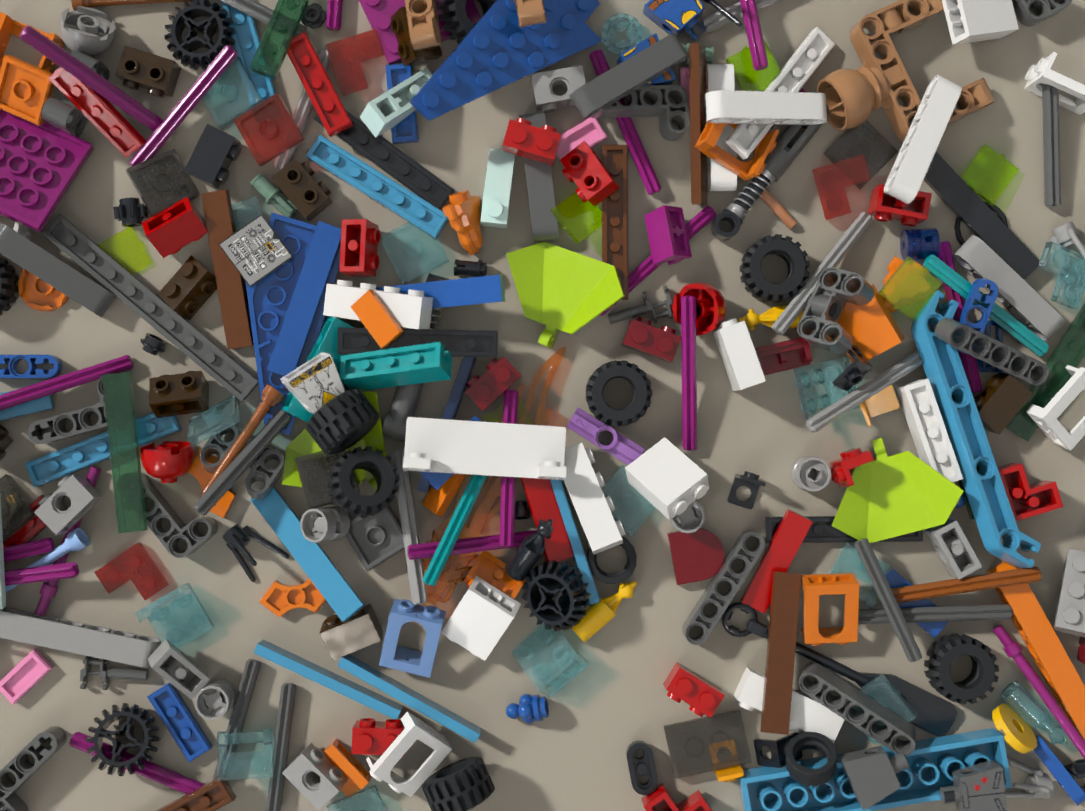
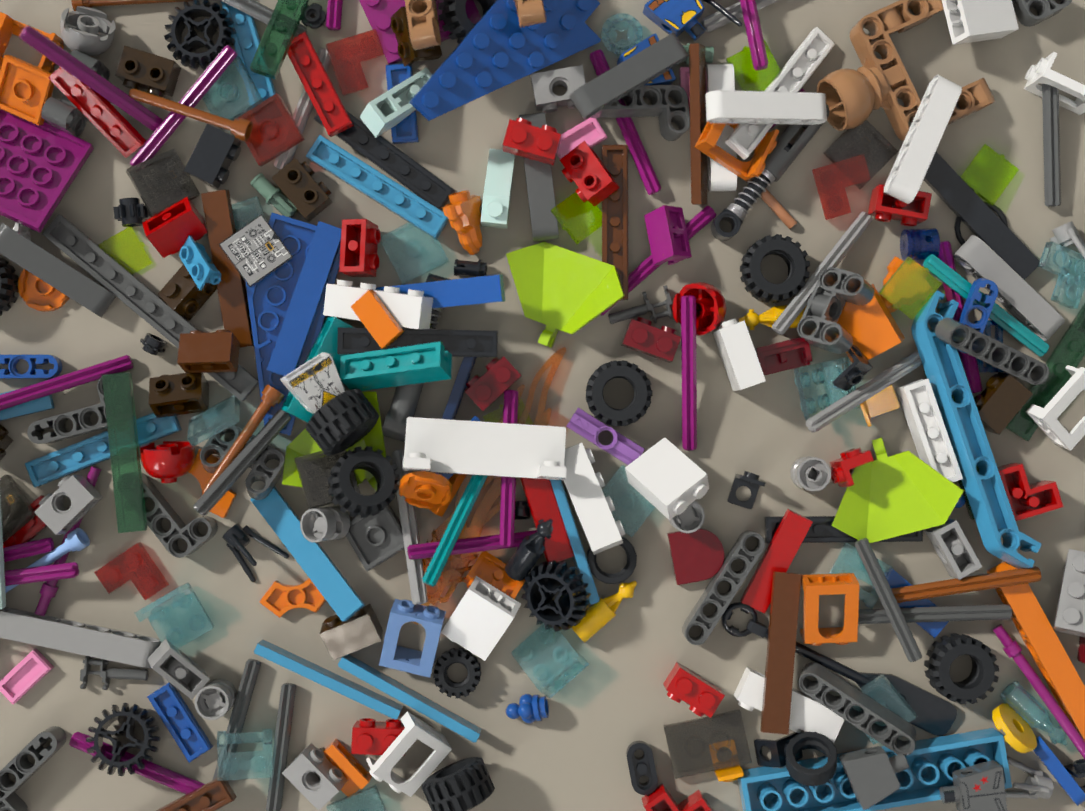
(198, 263): none -> dark azure hinge
(208, 352): none -> reddish brown brick
(240, 128): none -> dark orange piece
(425, 489): none -> orange tile
(453, 688): none -> black tyre

